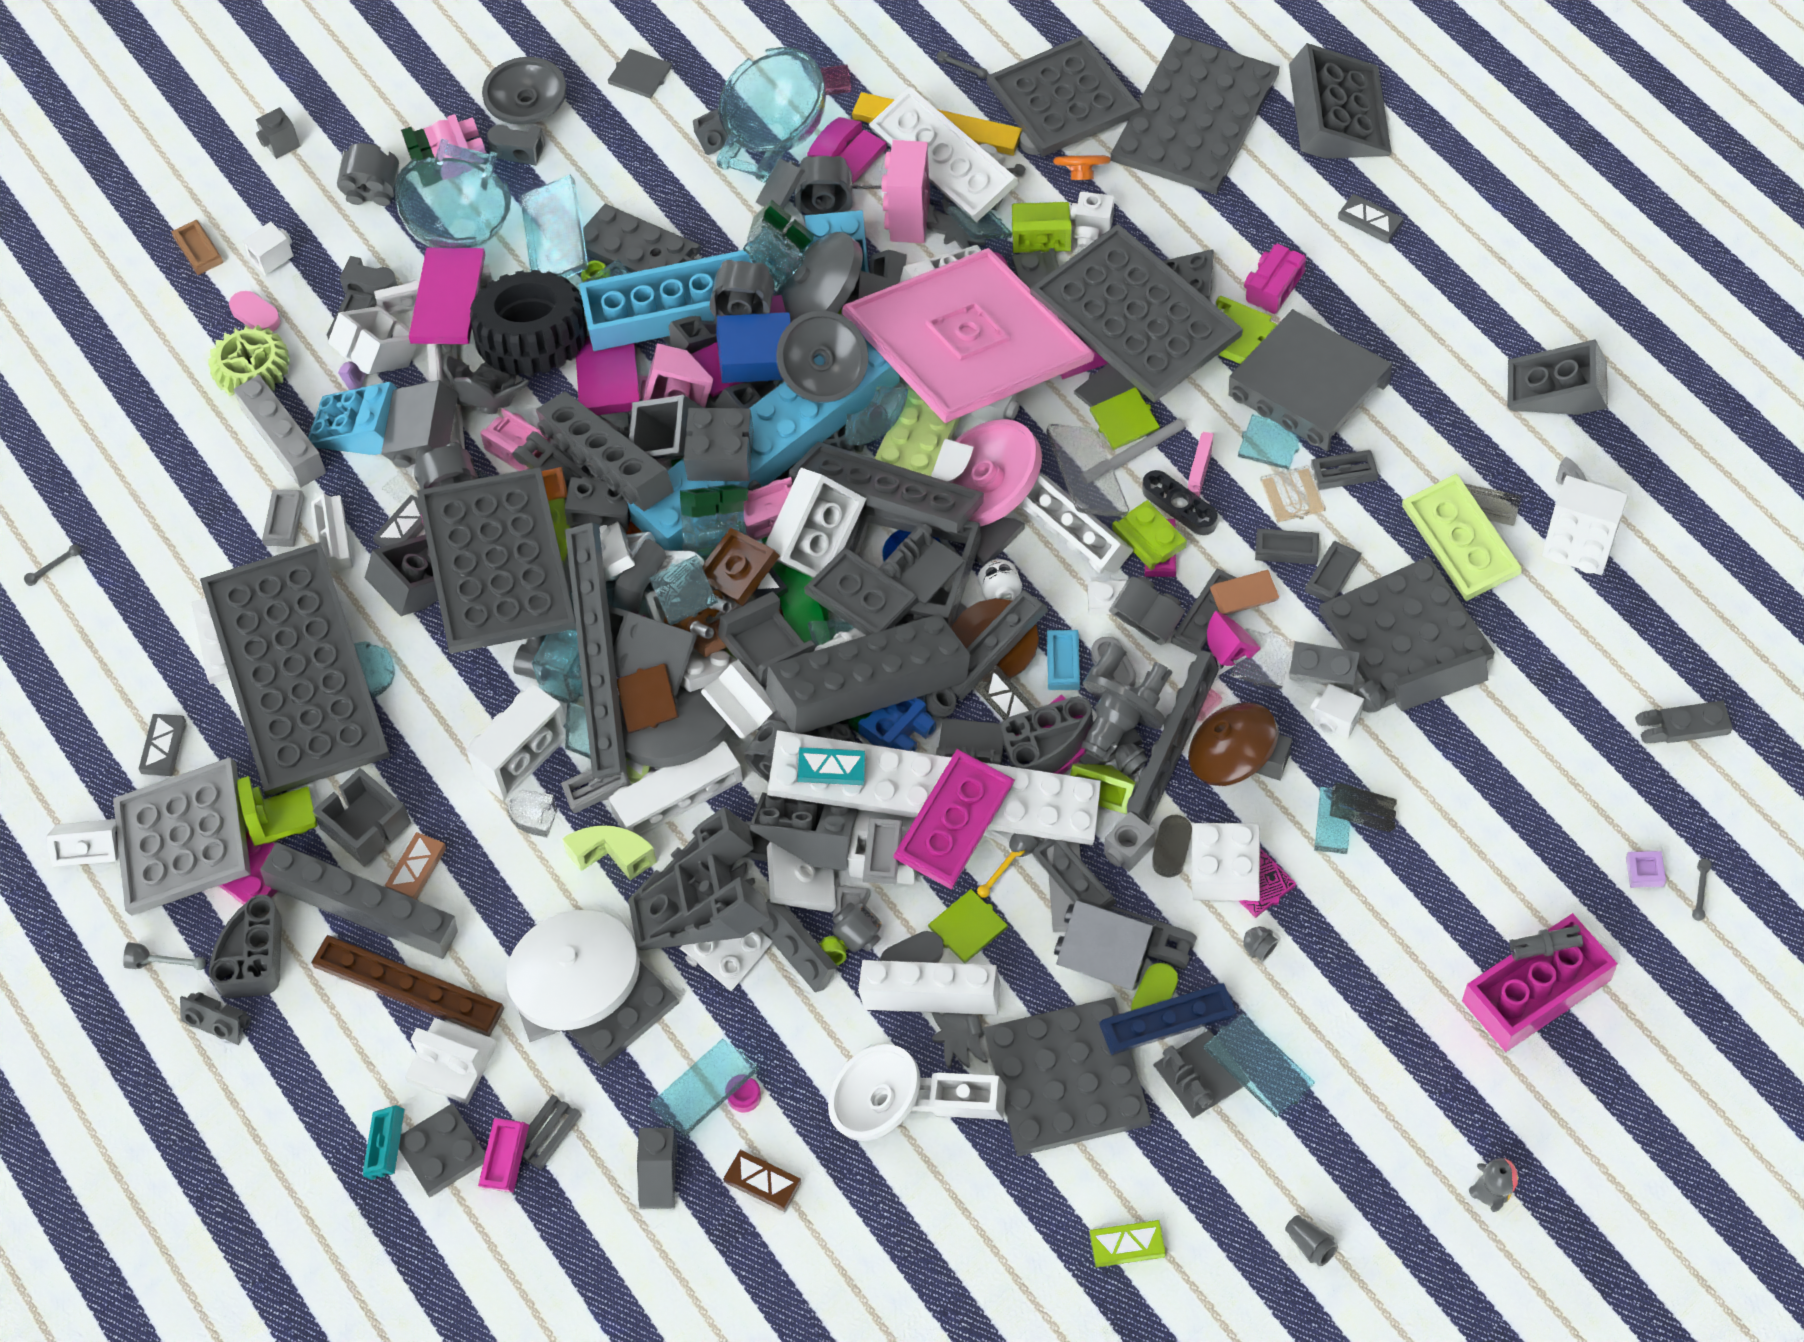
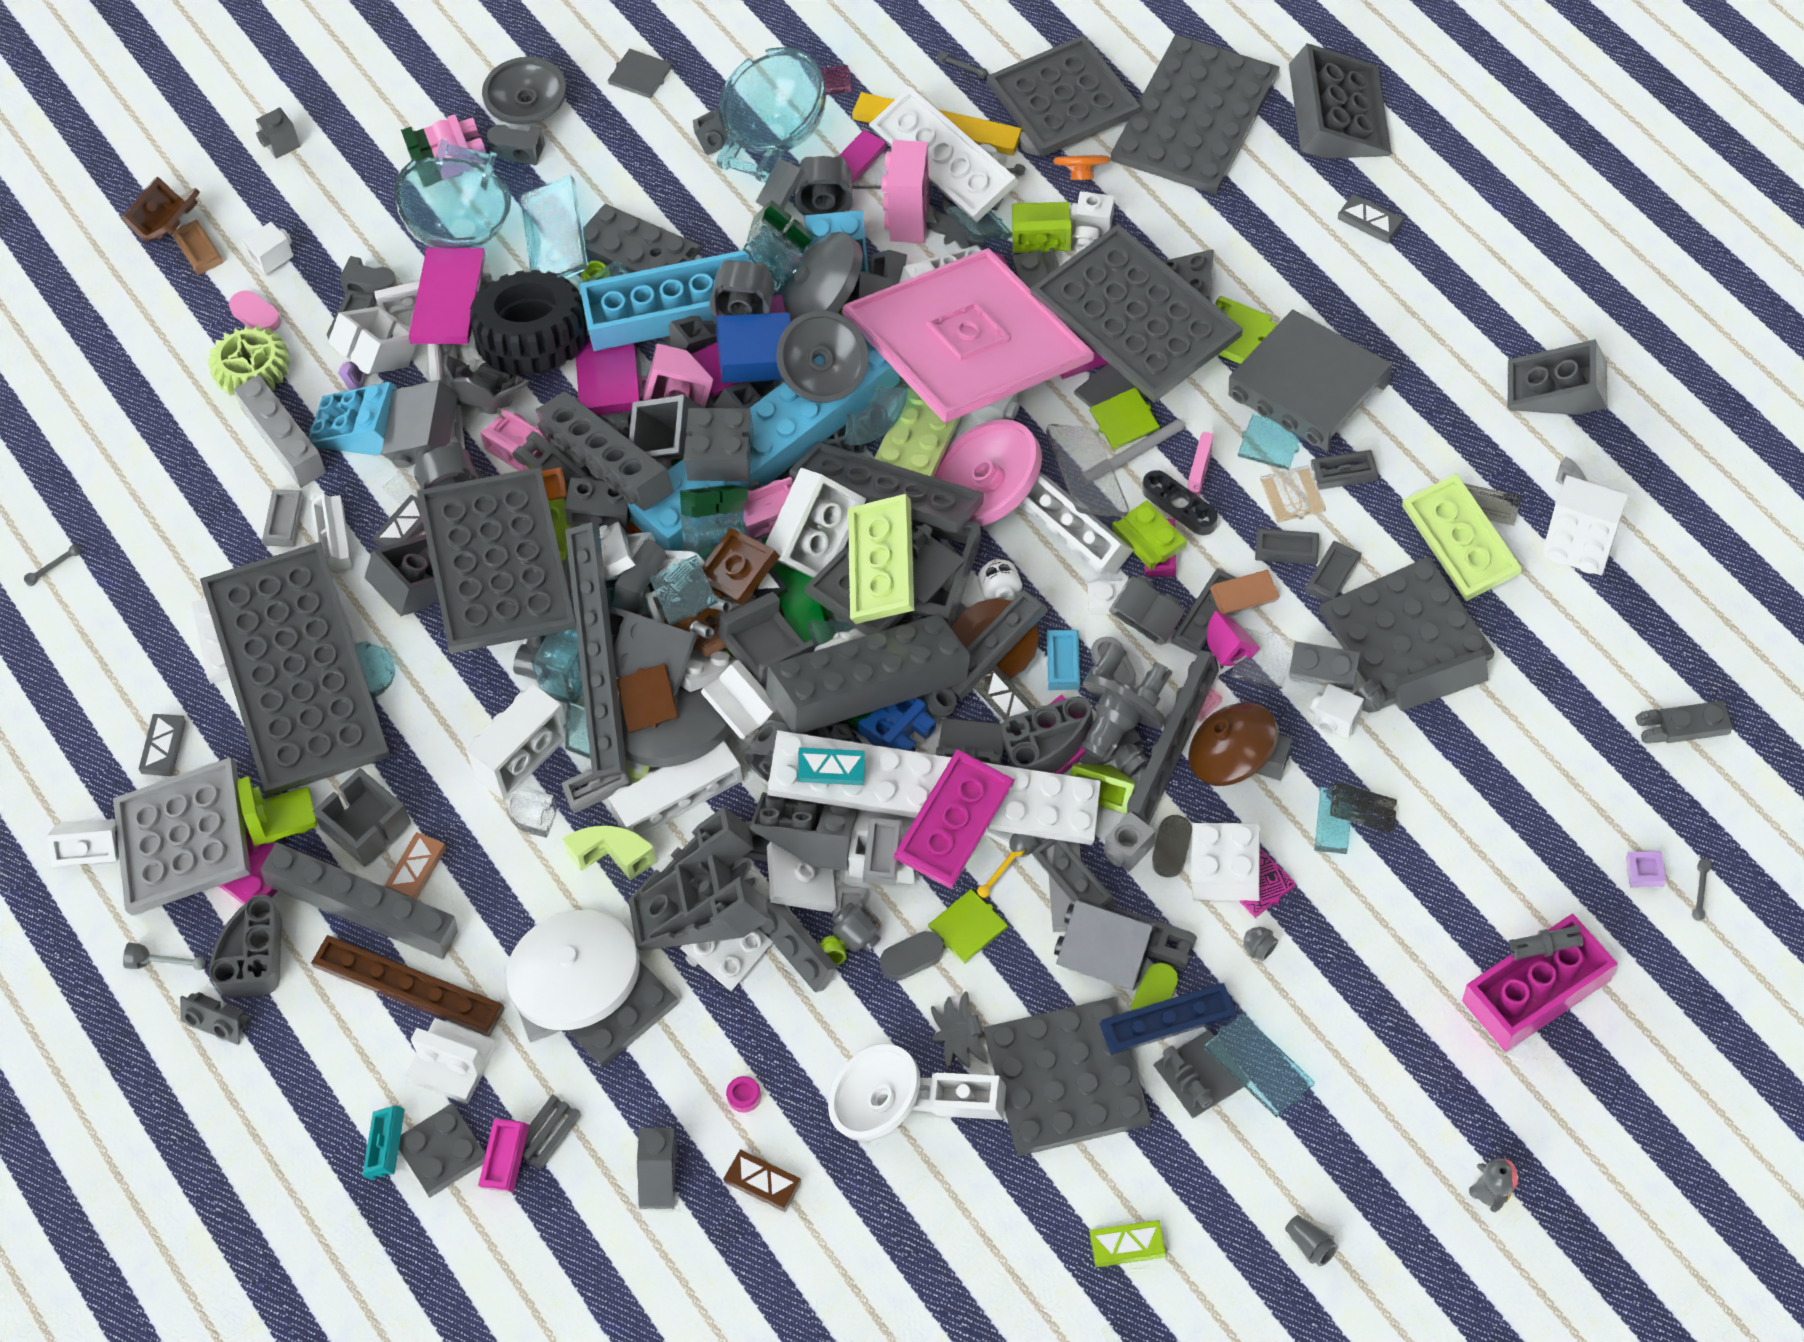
(158, 210): none -> reddish brown bracket
(367, 174): dark grey brick -> none
(703, 1087): clear light blue piece -> none
(834, 137): dark pink slope -> none
(880, 559): none -> yellowish green plate
(929, 987): white brick -> none
(952, 460): white brick -> none
(997, 537): dark grey tile -> none
(1275, 278): dark pink brick -> none

